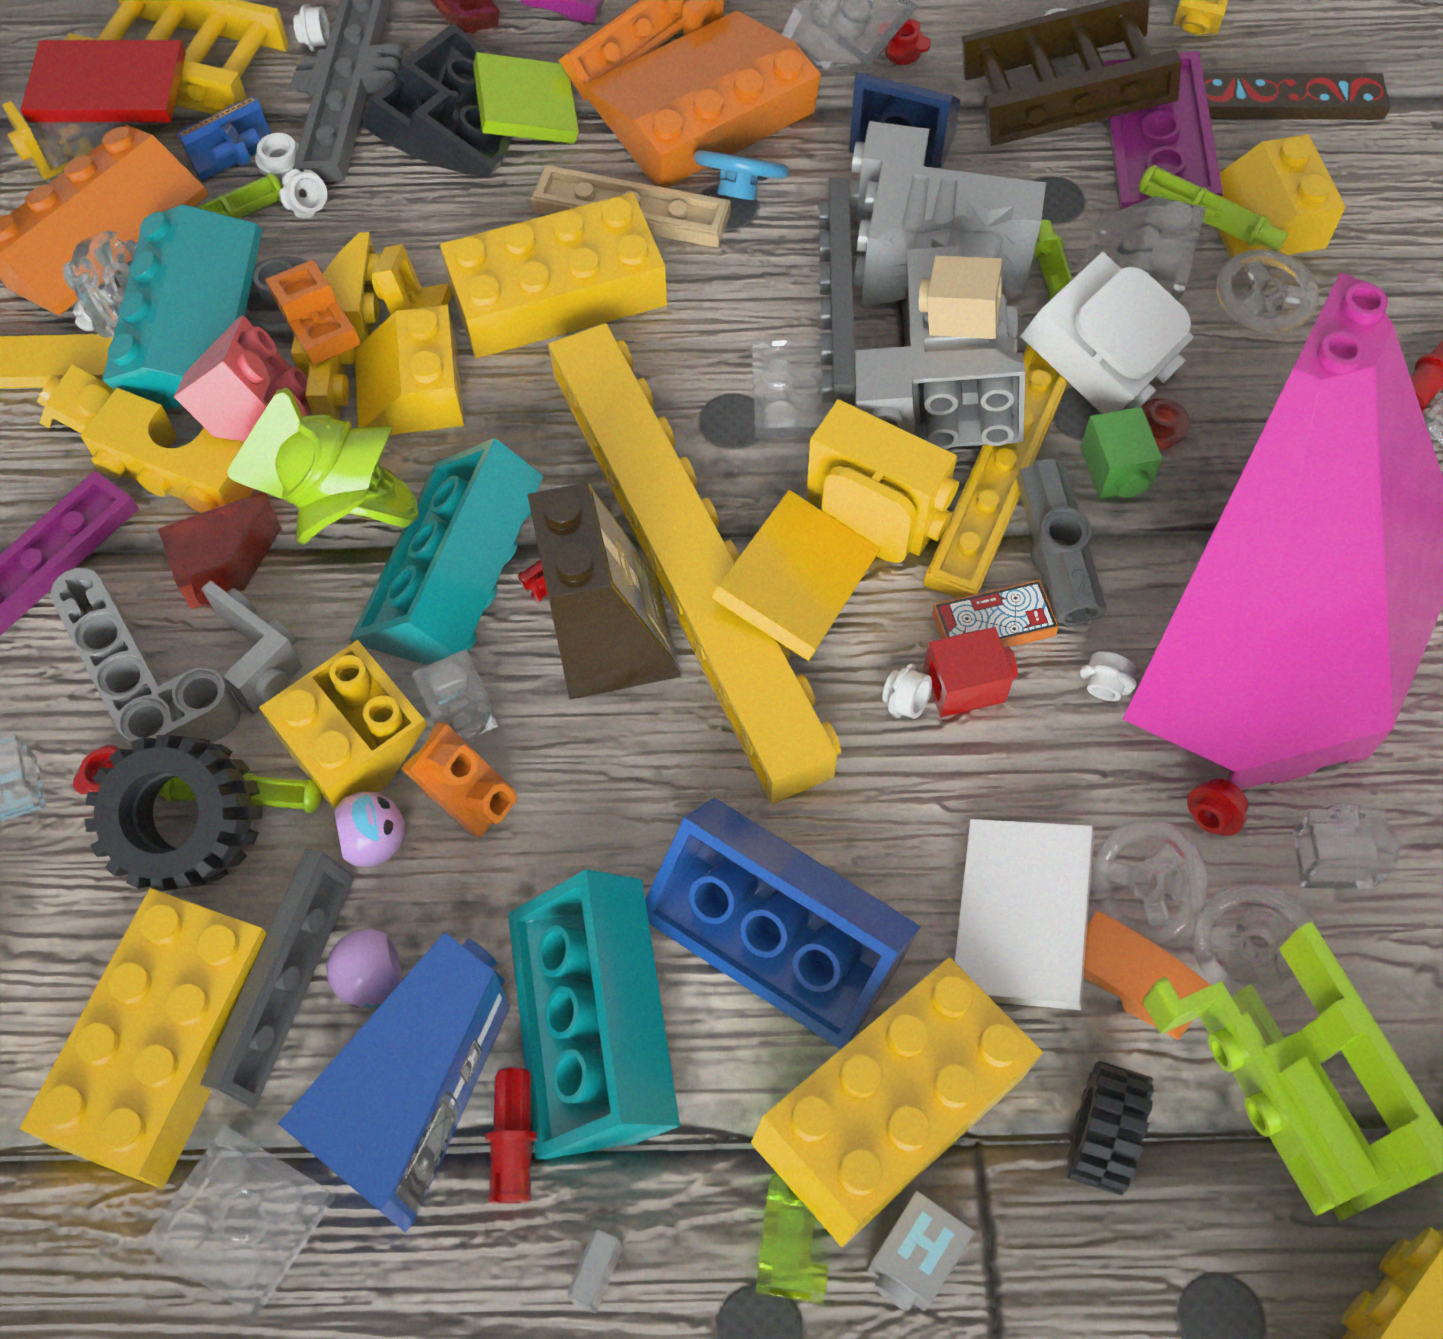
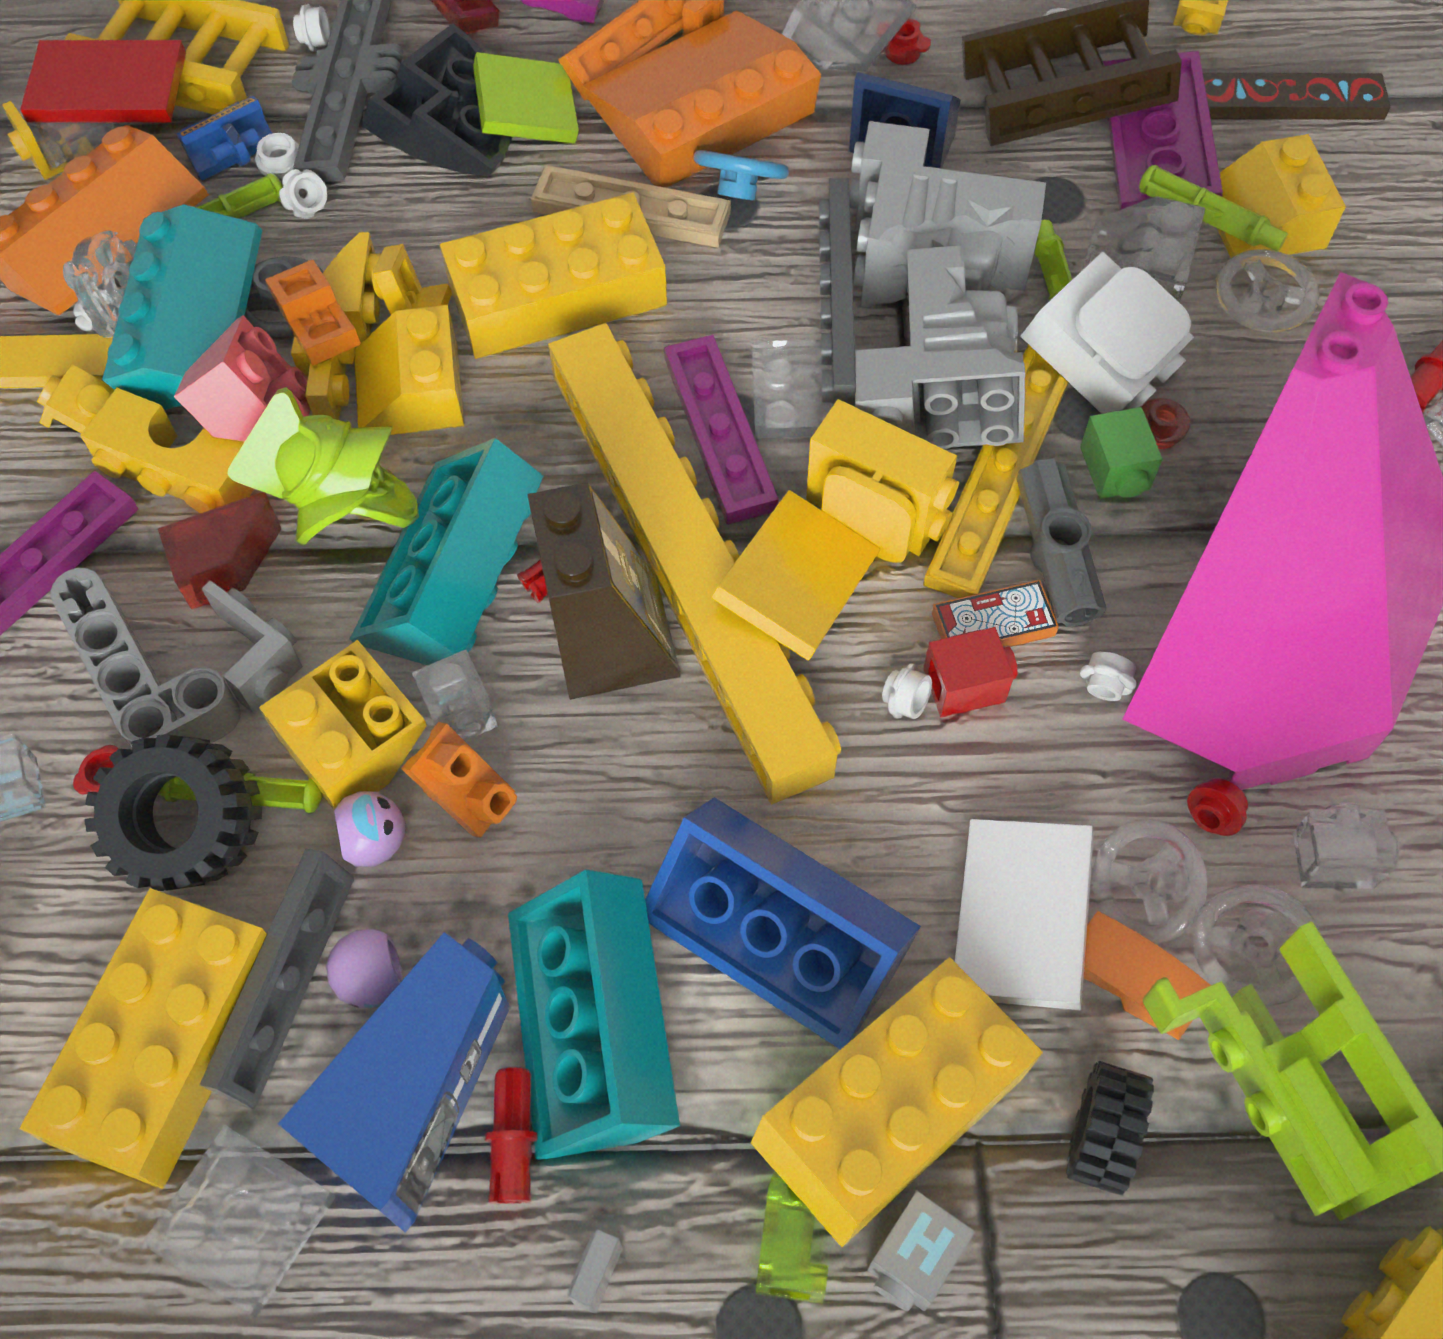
(721, 429): none -> magenta plate
(963, 296): tan brick -> none

